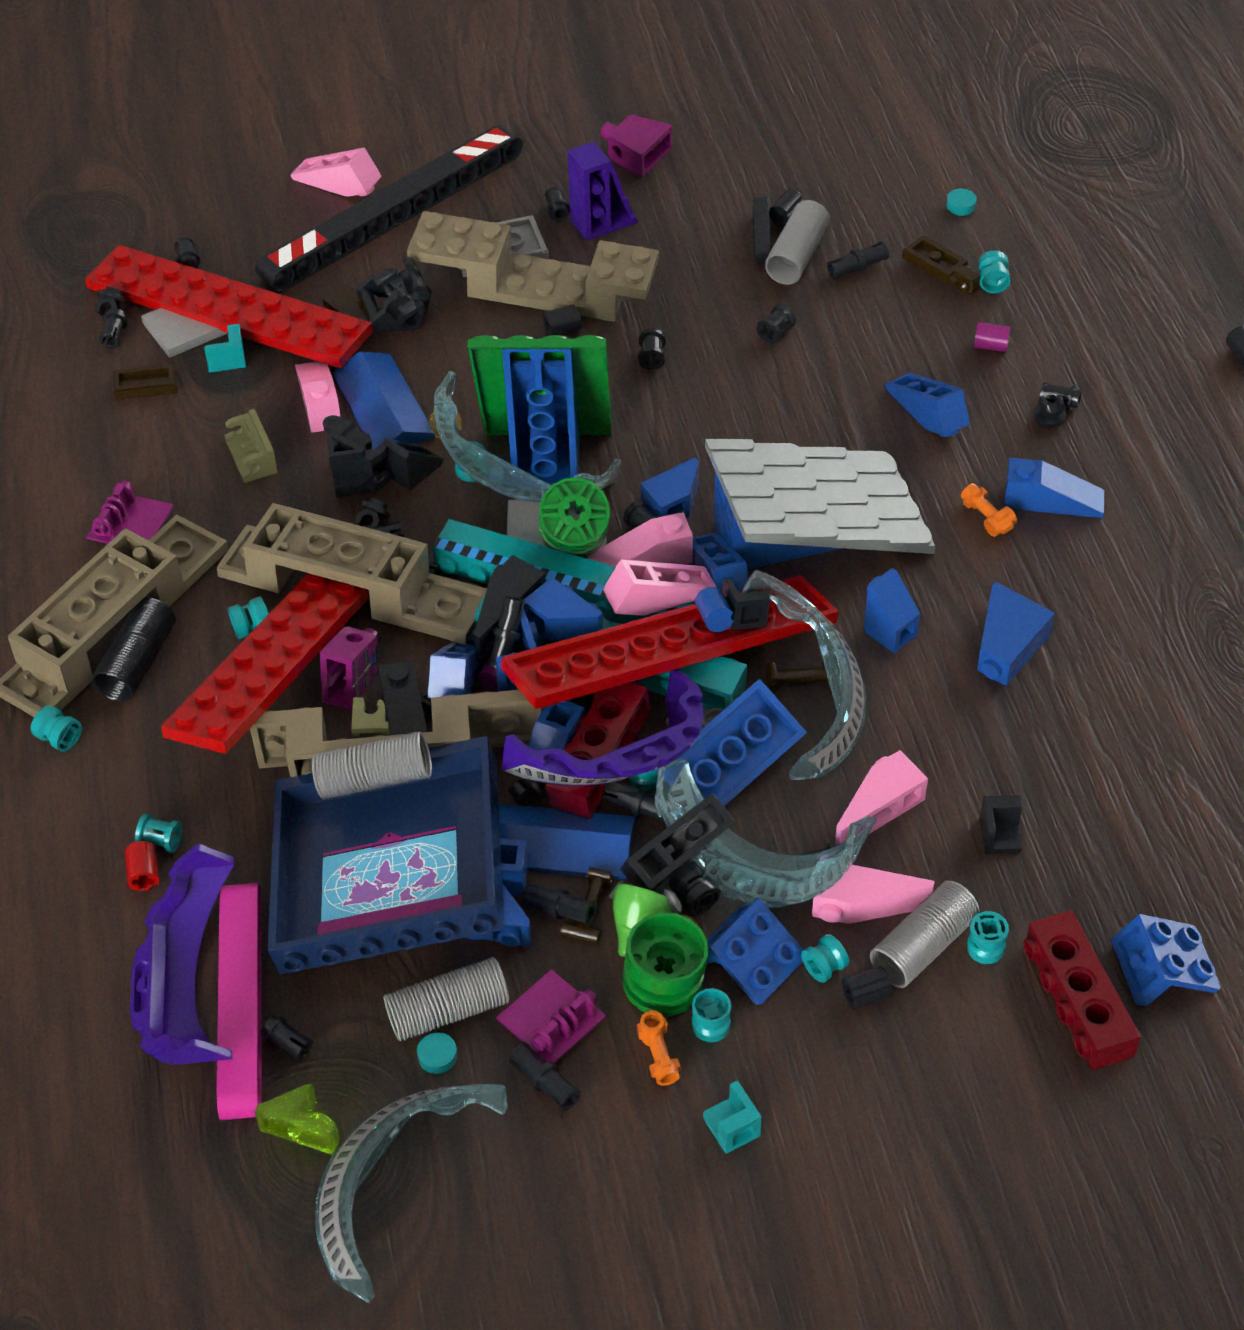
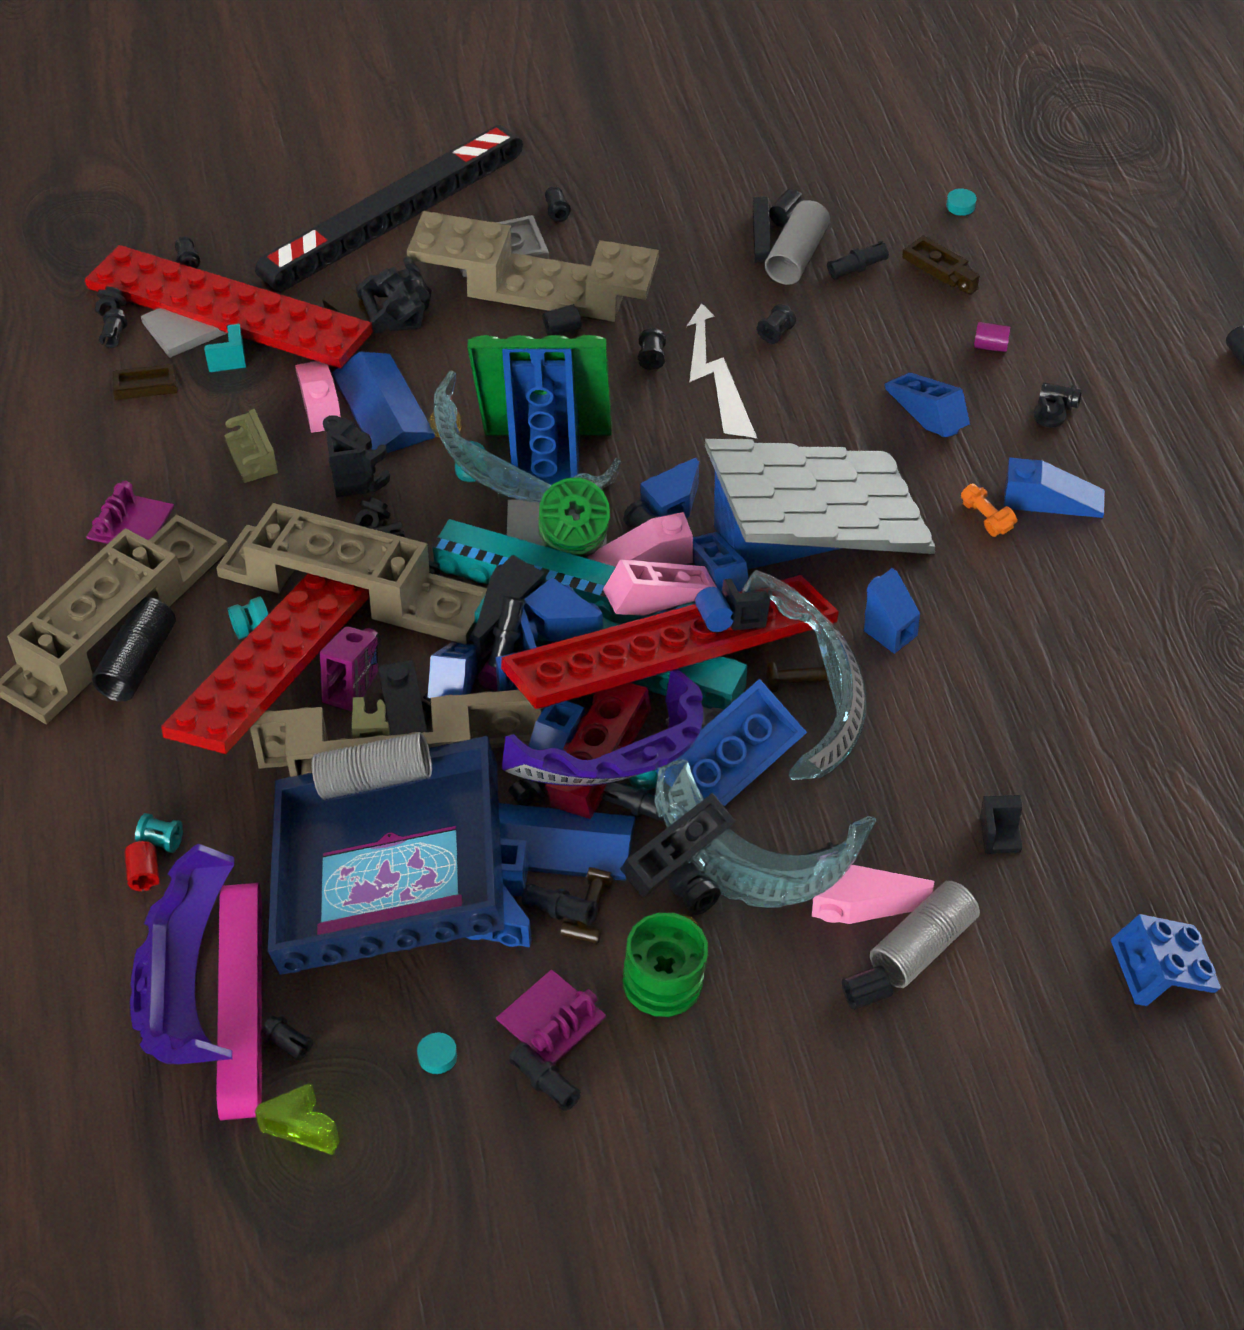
(53, 726): teal wheel -> none
(341, 172): bright pink slope -> none
(358, 1156): clear light blue windscreen -> none
(408, 462): black slope -> none
(449, 1000): light grey piece -> none
(596, 193): dark purple wedge -> none
(634, 904): bright green hat -> none
(637, 143): magenta torso -> none
(651, 1032): orange bar -> none
(711, 1015): teal wheel -> none
(732, 411): none -> white sticker
(734, 1120): teal panel -> none
(755, 950): blue bracket -> none
(825, 958): teal wheel -> none
(885, 793): bright pink slope -> none
(987, 937): teal wheel -> none
(994, 272): teal wheel -> none
(1011, 633): blue slope -> none
(1063, 937): dark red brick -> none

